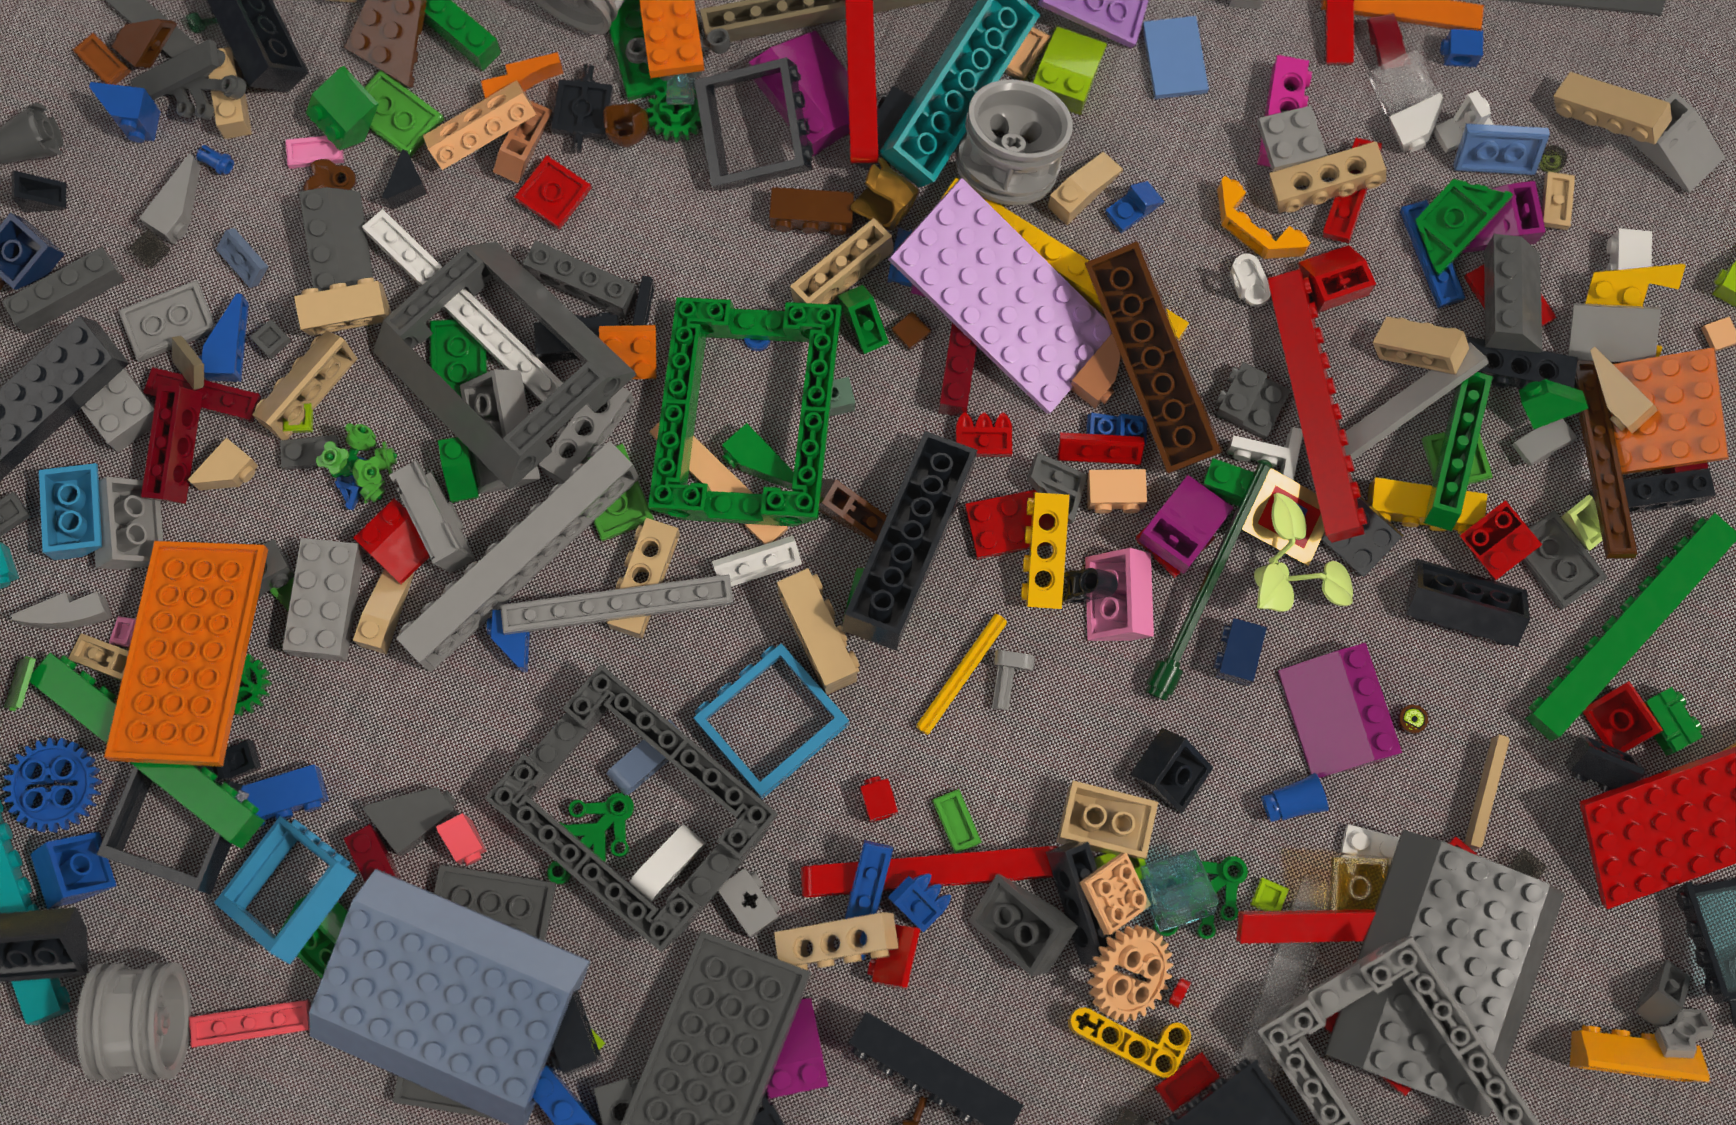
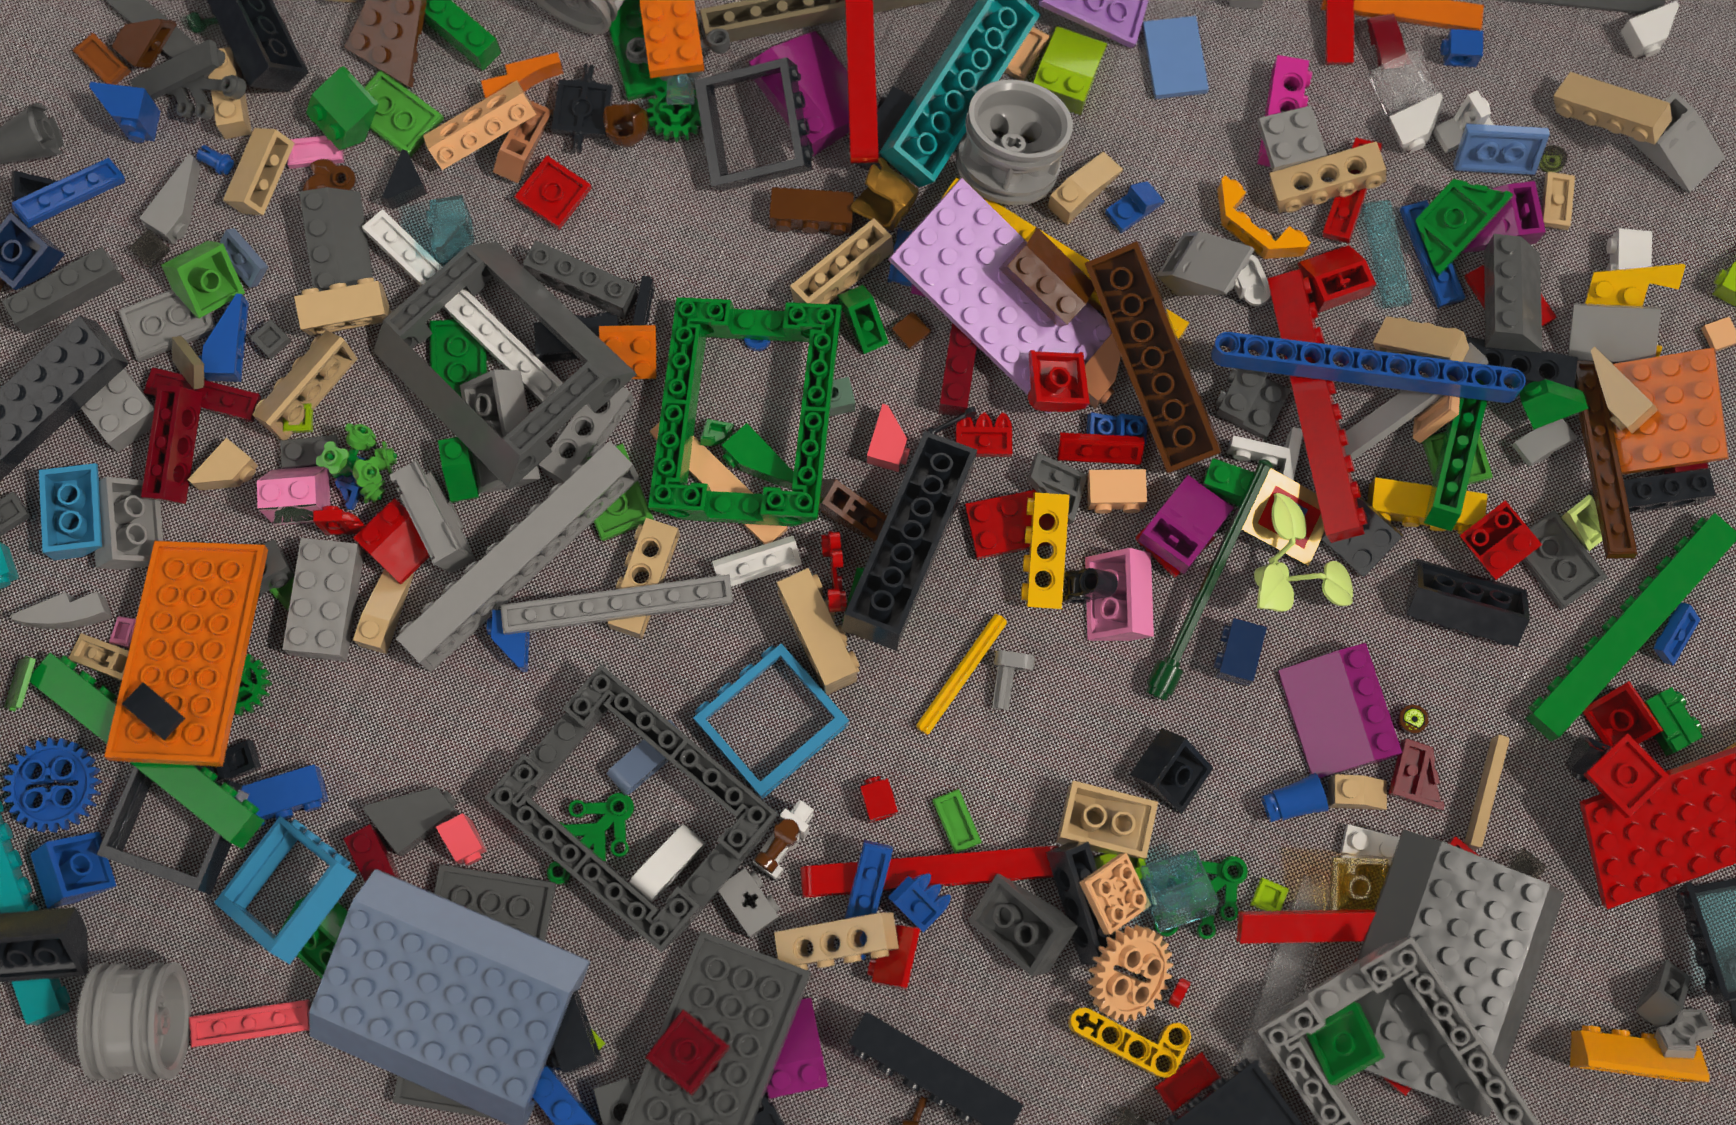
(68, 192): none -> blue tile
(153, 711): none -> black slope
(203, 278): none -> bright green slope
(258, 171): none -> tan brick
(293, 494): none -> bright pink slope
(336, 522): none -> red plate
(450, 227): none -> clear light blue slope
(687, 1052): none -> dark red tile
(716, 432): none -> green tile
(784, 839): none -> hips
(830, 548): none -> red plant
(888, 442): none -> coral slope
(969, 412): none -> black hinge
(1048, 278): none -> reddish brown slope
(1057, 381): none -> red slope
(1204, 264): none -> light grey slope
(1345, 1044): none -> green plate
(1357, 792): none -> tan slope
(1379, 361): none -> blue beam
(1386, 254): none -> clear light blue tile
(1416, 775): none -> dark red wing
(1435, 417): none -> light nougat tile
(1626, 775): none -> red plate
(1649, 31): none -> white slope
(1676, 633): none -> blue plate

